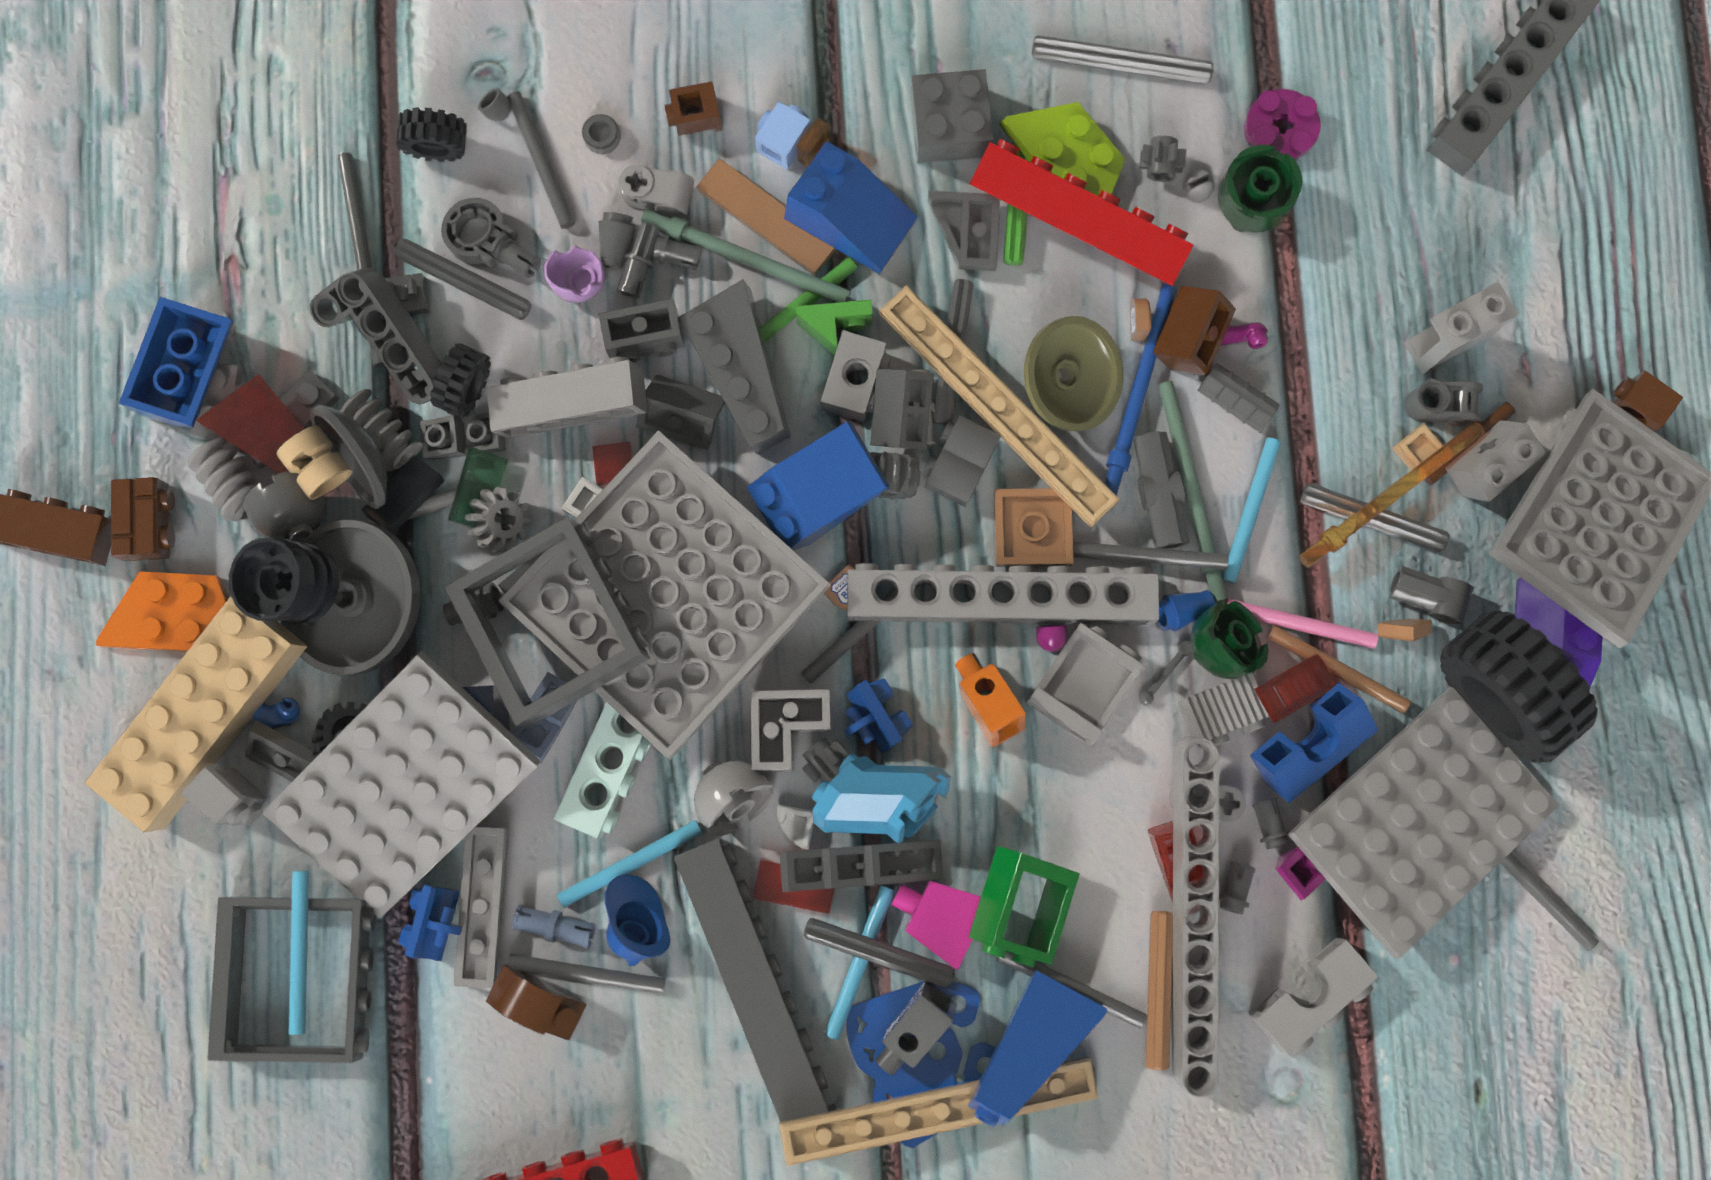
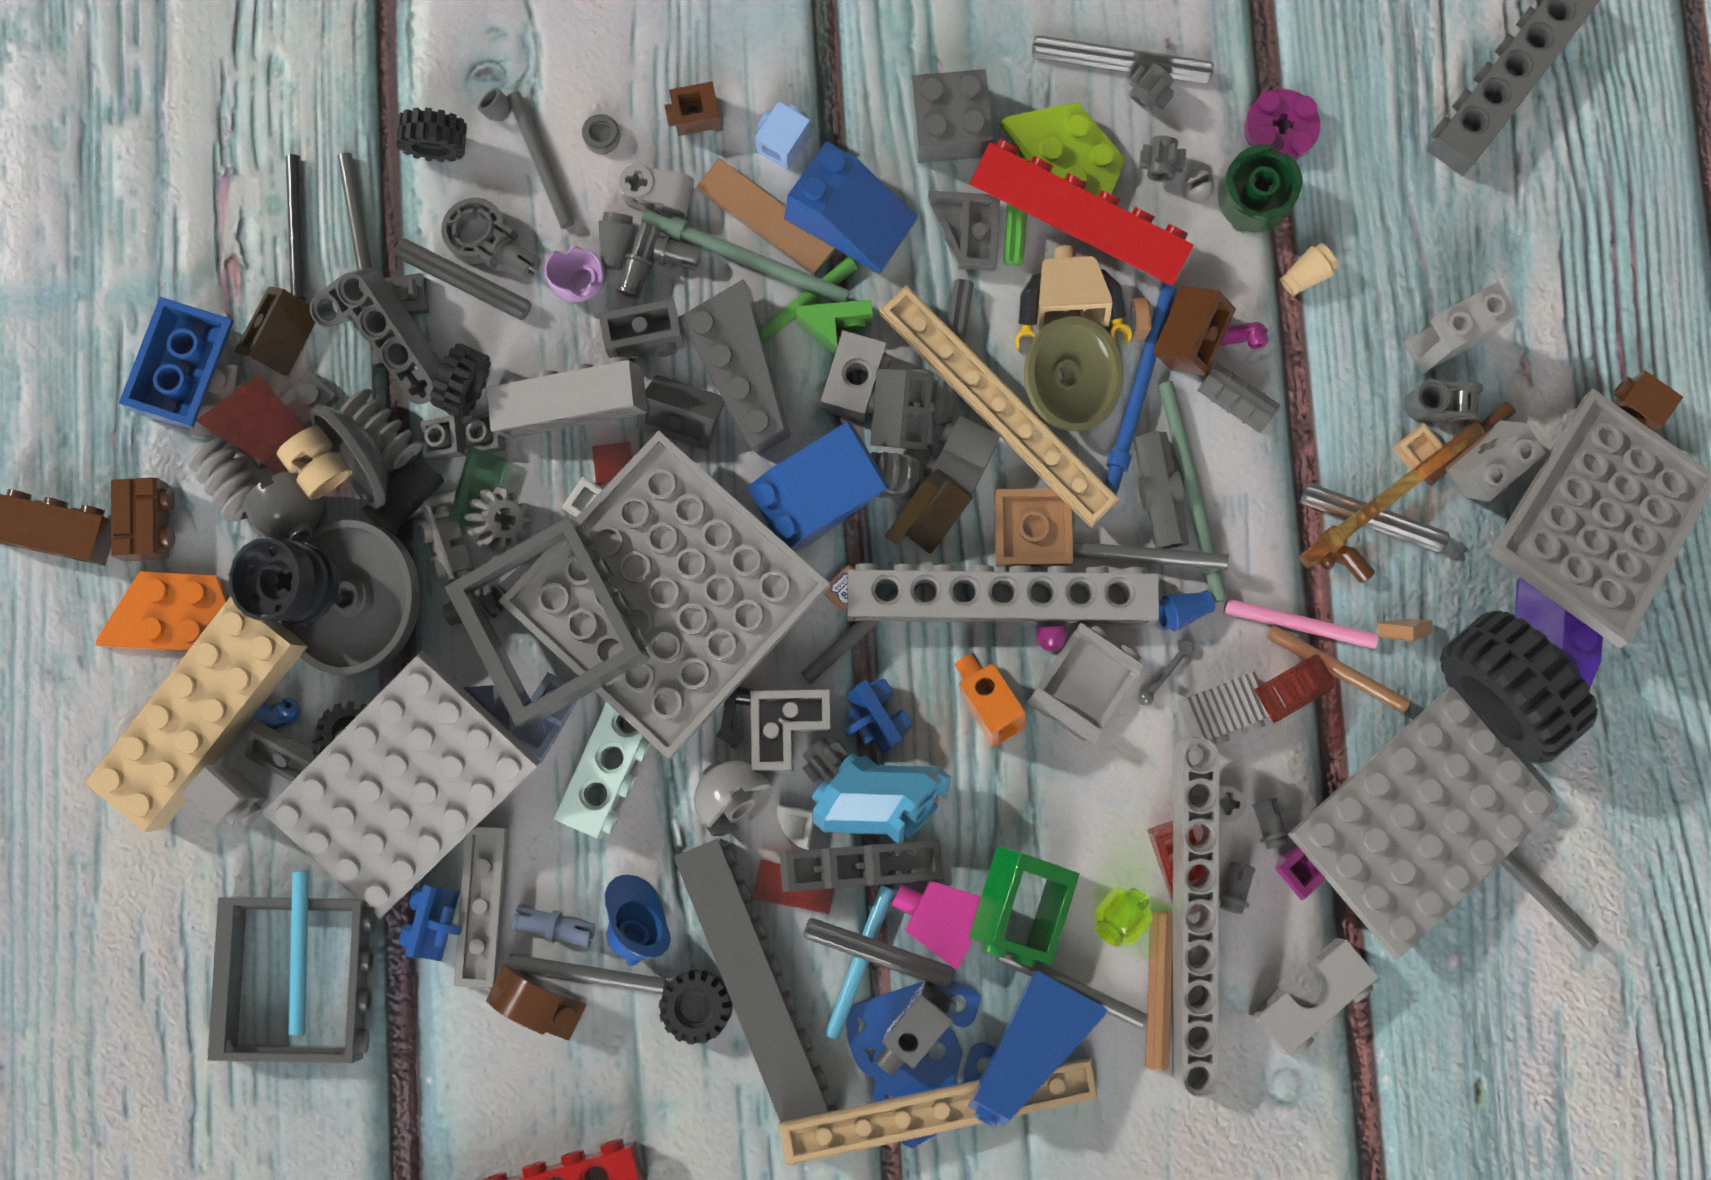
(277, 331): none -> dark brown panel
(295, 226): none -> black bar
(438, 533): none -> light grey hinge
(630, 863): medium azure bar -> none
(671, 1012): none -> black tyre
(726, 733): none -> black piece
(813, 142): clear orange tile -> none
(930, 512): none -> dark brown panel
(1071, 288): none -> tan torso
(1122, 917): none -> clear neon green head
(1151, 87): none -> dark grey gear
(1228, 641): dark green cylinder -> none
(1251, 510): medium azure bar -> none
(1310, 269): none -> tan cone
(1338, 729): blue arch -> none
(1352, 560): none -> reddish brown arm
(1442, 597): dark grey piece -> none

